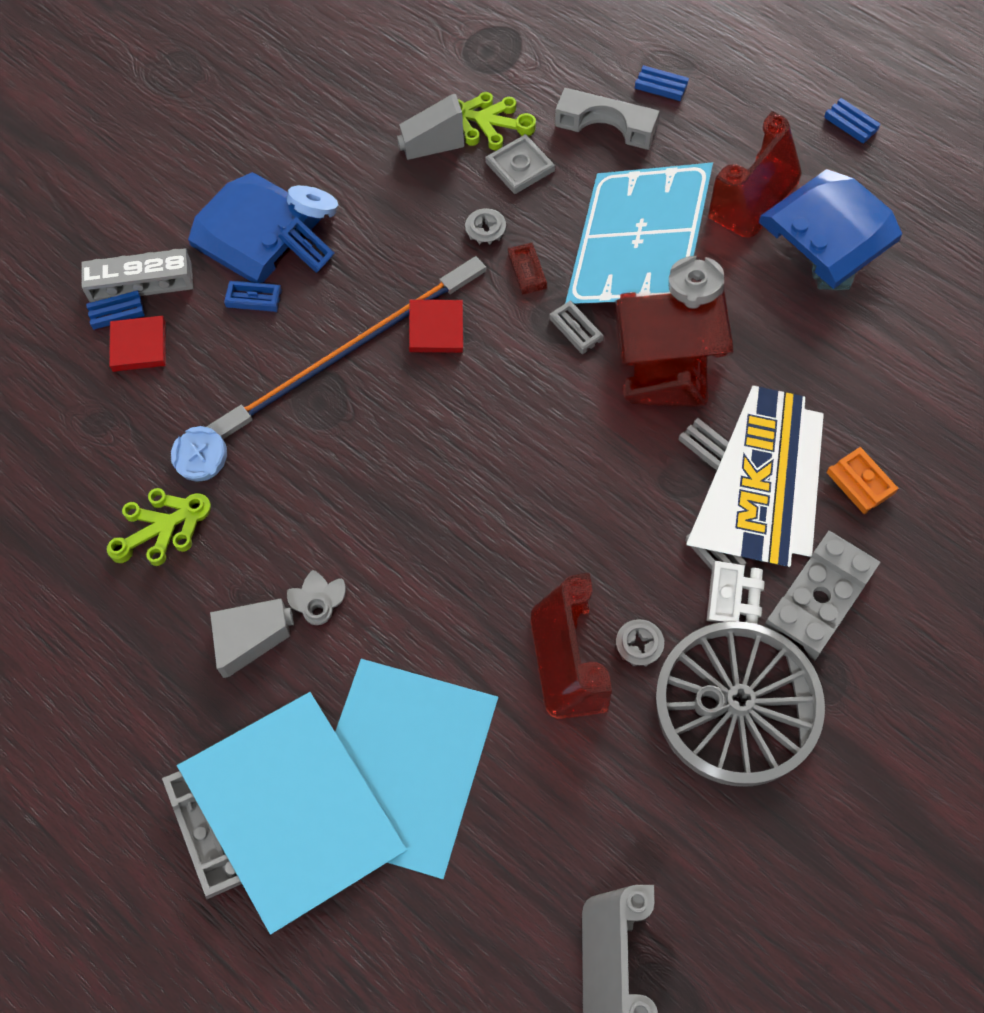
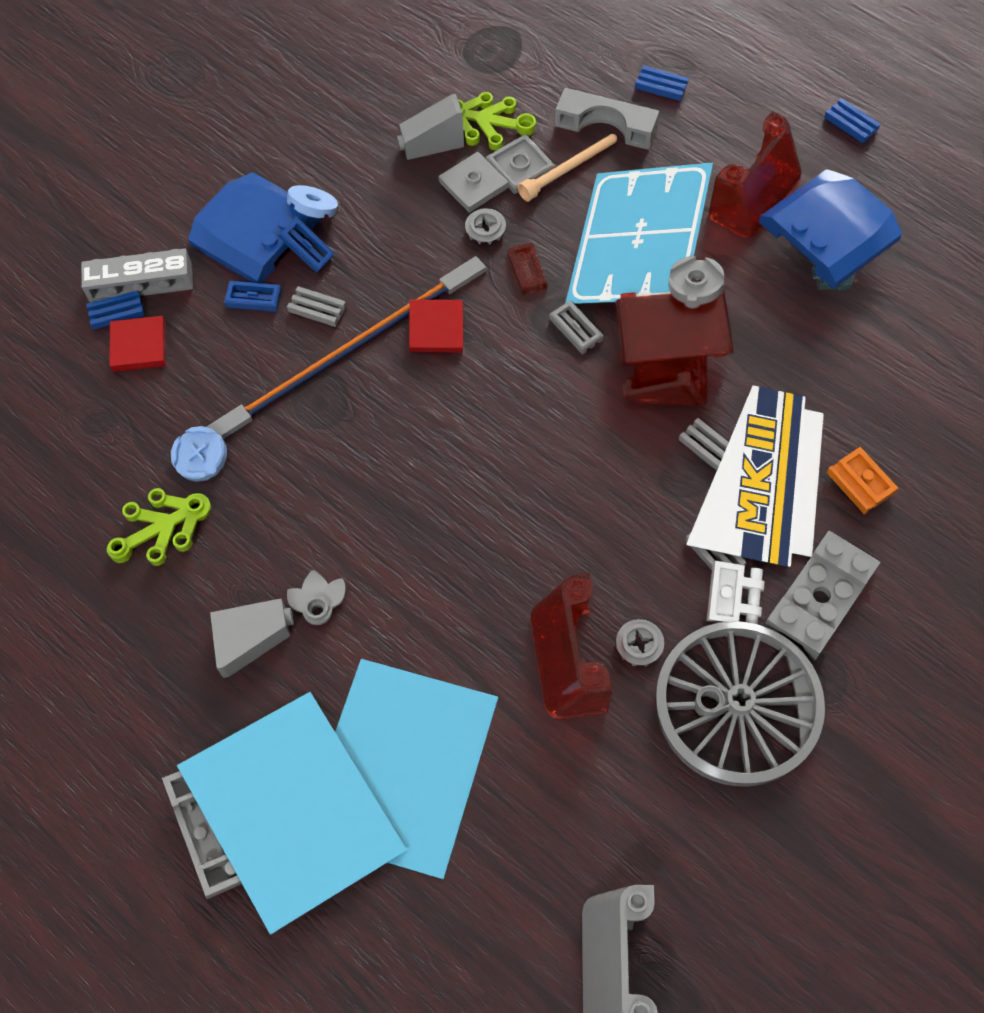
(319, 303): none -> light grey tile
(473, 182): none -> light grey plate
(529, 188): none -> light nougat piece

